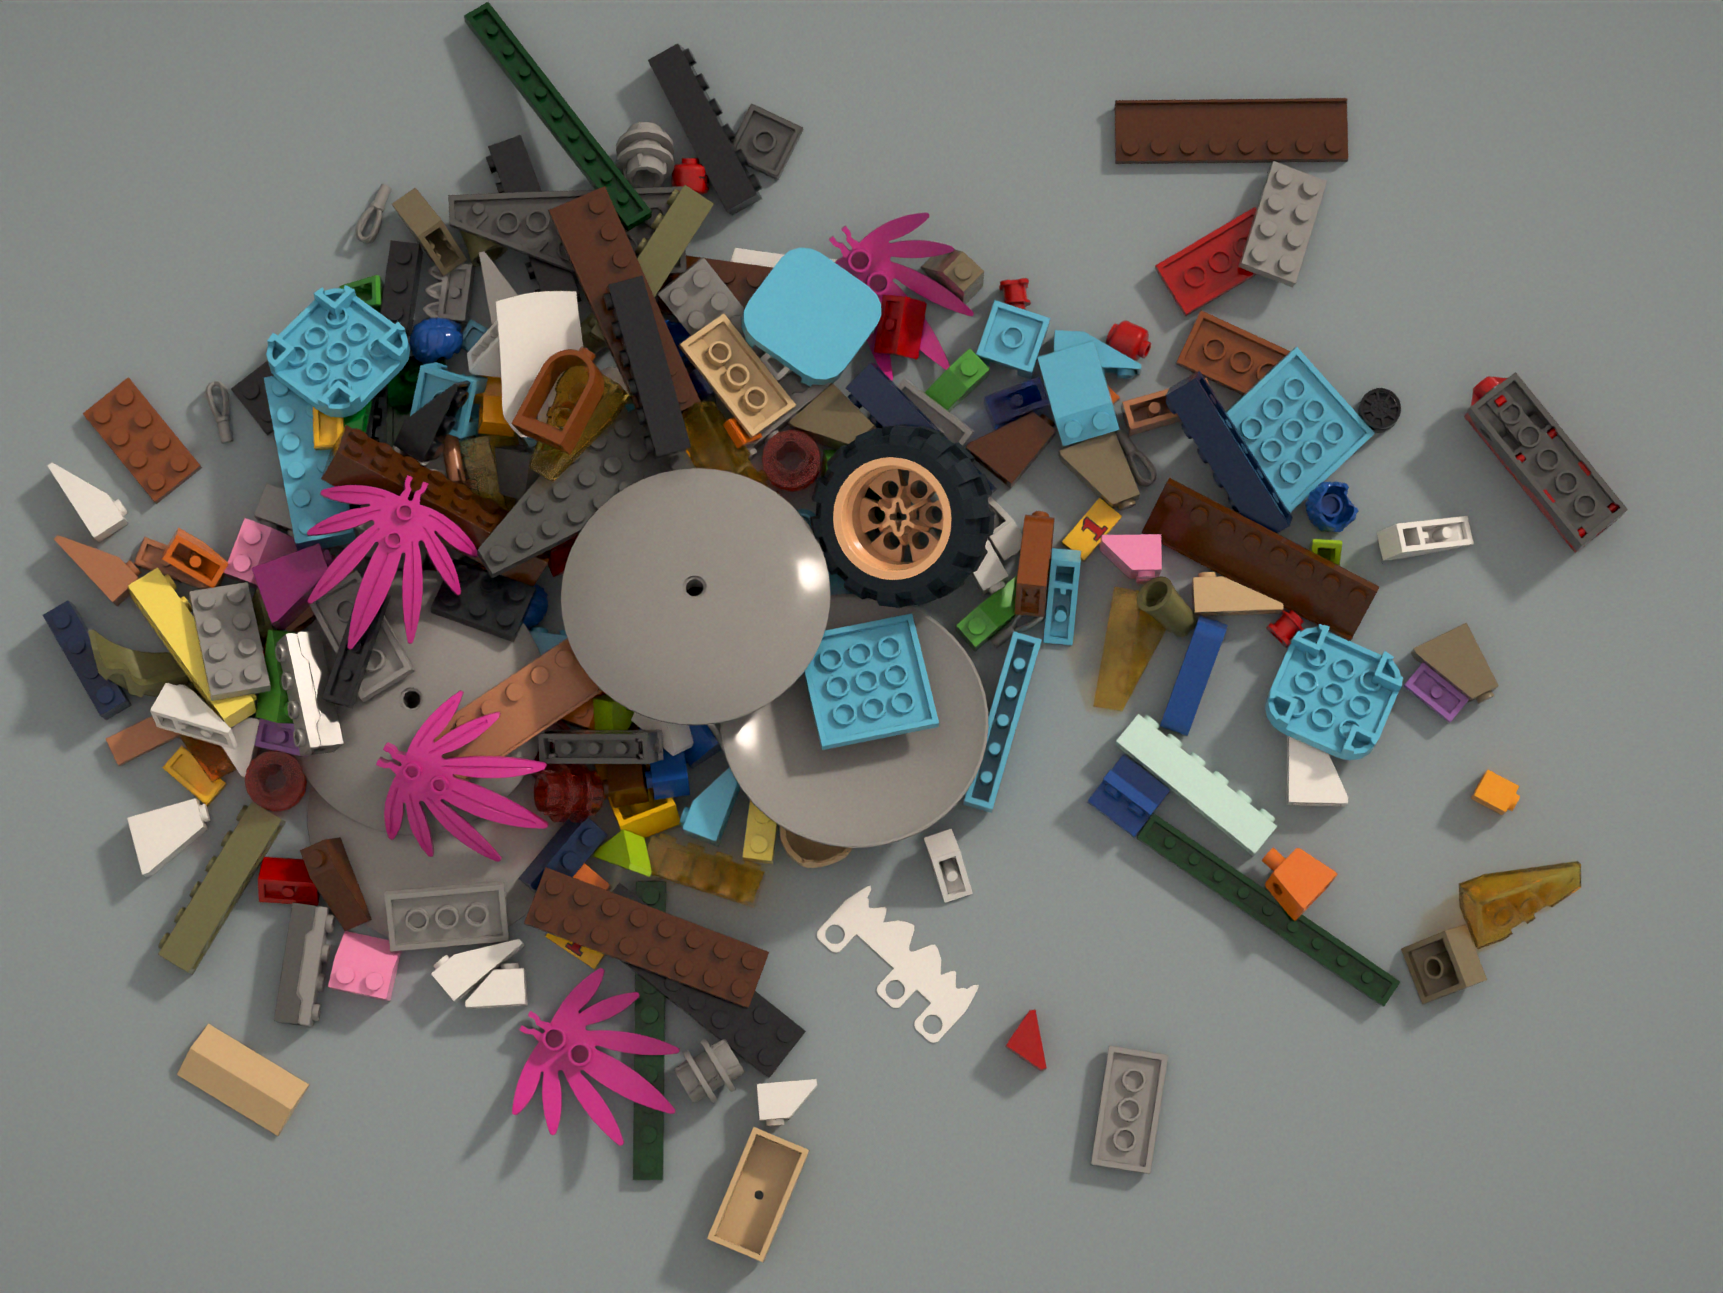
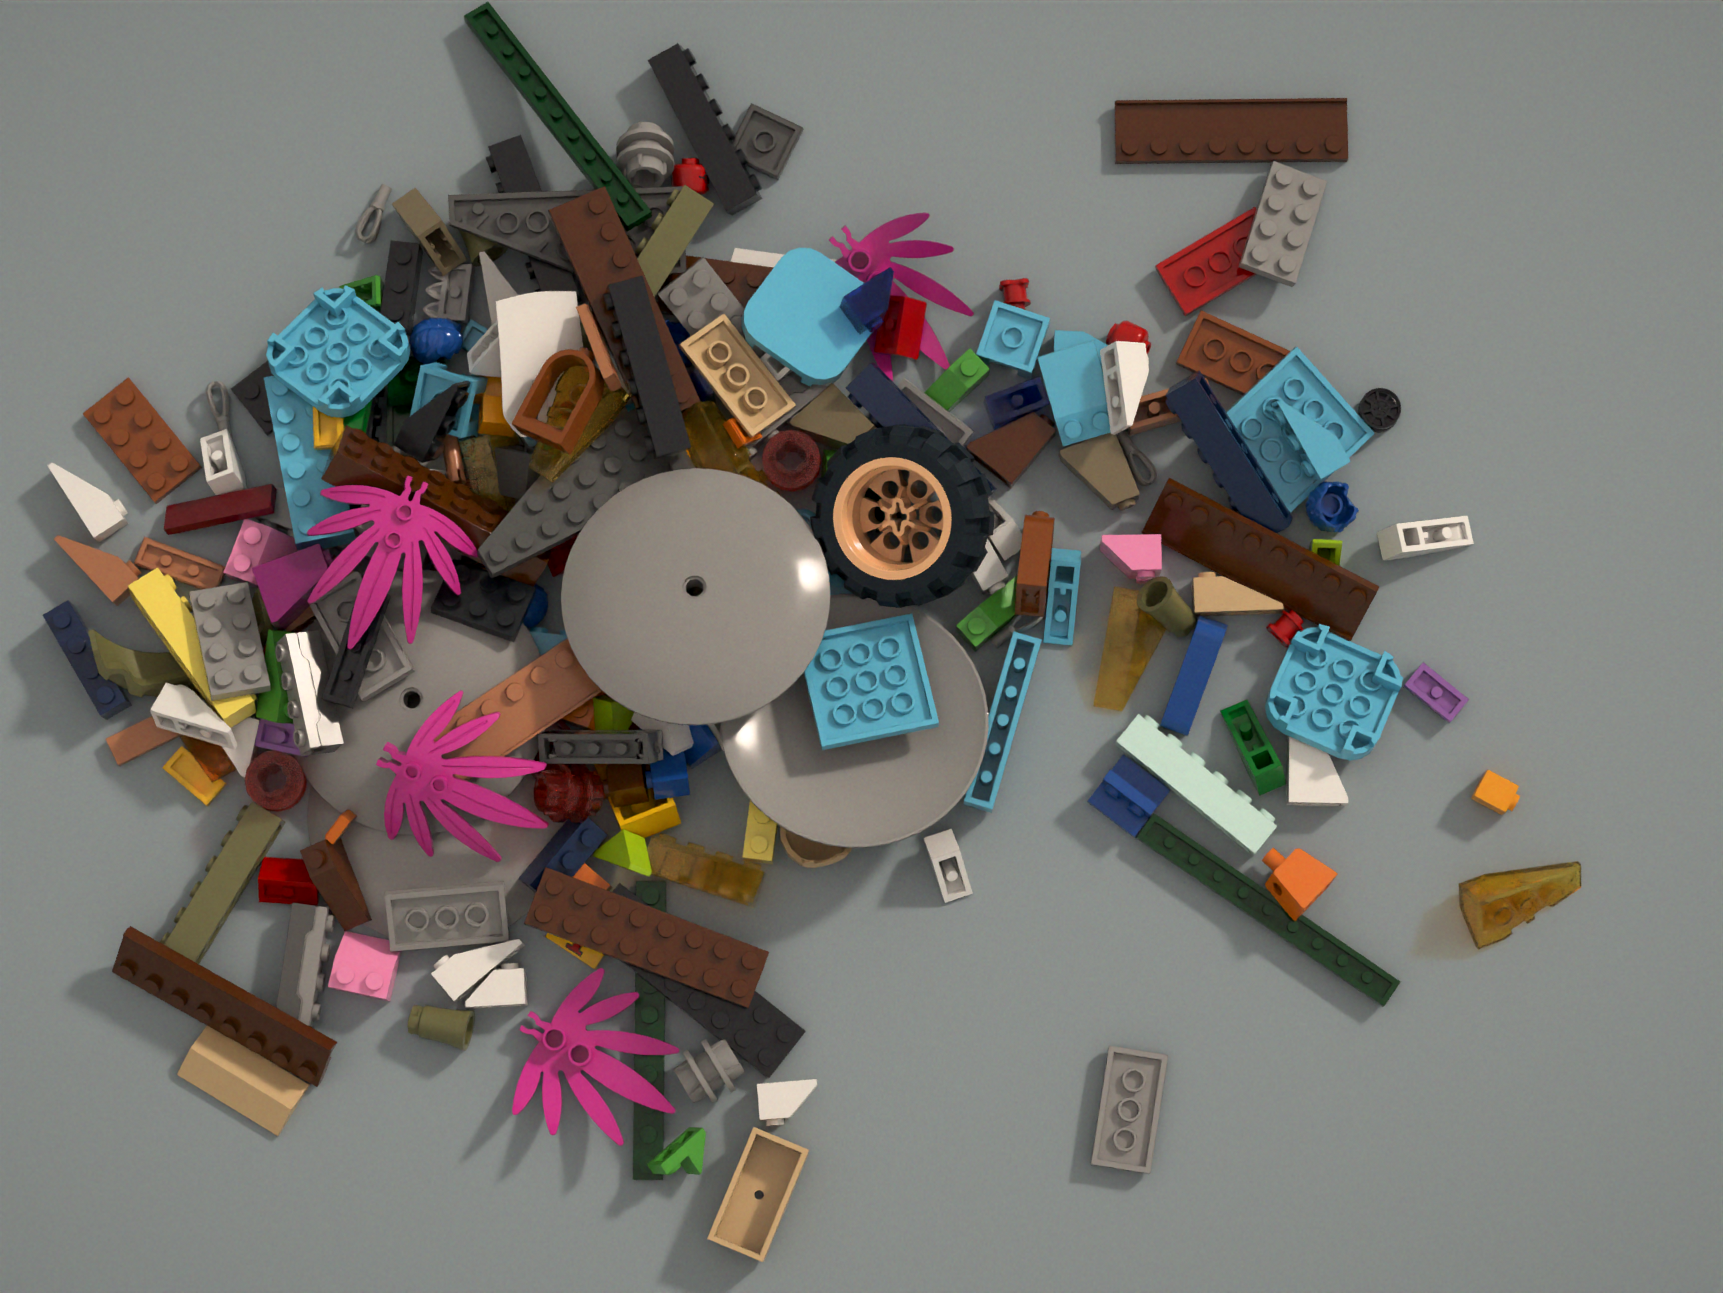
(166, 833): white slope -> none
(194, 558): orange slope -> none
(220, 509): none -> dark red tile
(222, 463): none -> white slope
(223, 1006): none -> reddish brown plate
(340, 826): none -> orange tile
(442, 1025): none -> olive plant
(599, 347): none -> nougat tile
(684, 1151): none -> bright green slope
(711, 810): medium azure slope -> none
(869, 303): none -> clear blue slope
(913, 969): white piece -> none
(956, 273): dark tan slope -> none
(1027, 1042): red slope -> none
(1088, 531): yellow tile -> none
(1124, 377): none -> white slope
(1254, 747): none -> green slope
(1316, 445): none -> medium azure slope
(1444, 964): dark tan slope -> none
(1459, 662): dark tan slope -> none
(1543, 459): dark grey piece -> none

